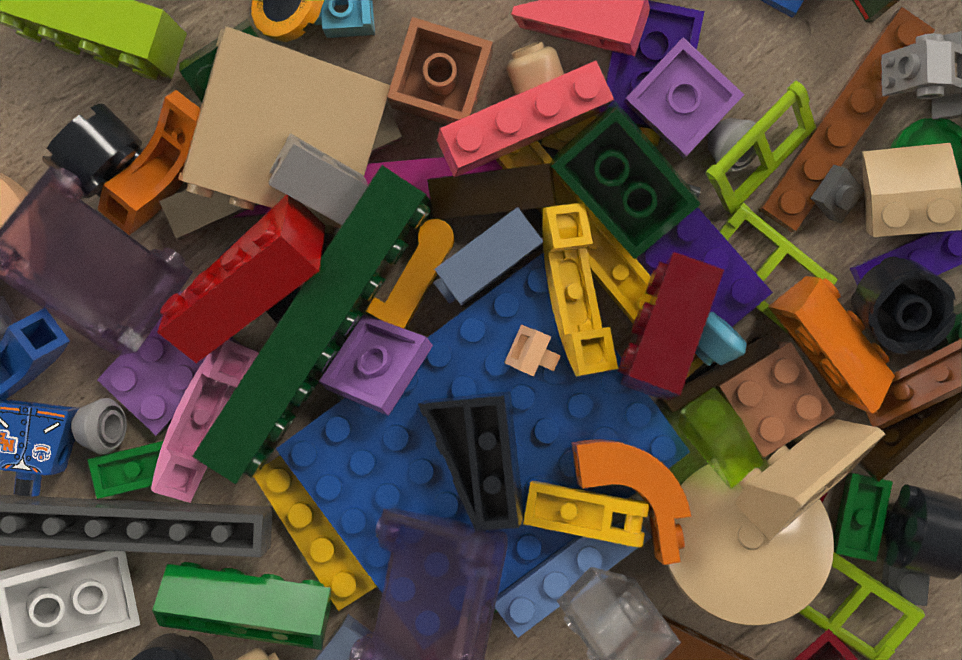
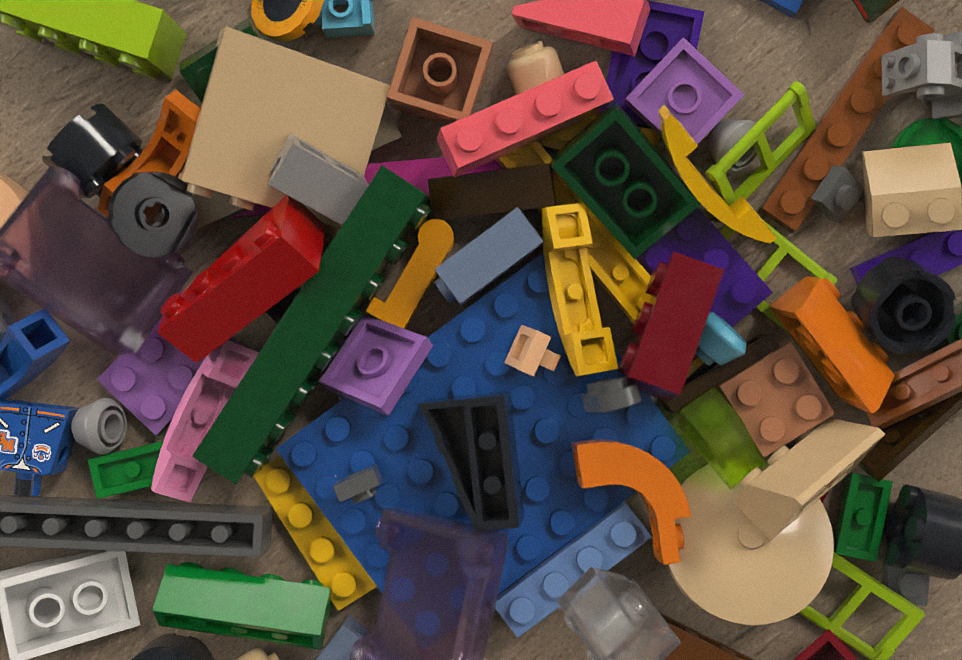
(128, 218): none -> black plate
(359, 485): none -> dark grey plate
(585, 513): yellow plate -> none
(610, 395): none -> dark grey plate
(739, 215): none -> yellow slope

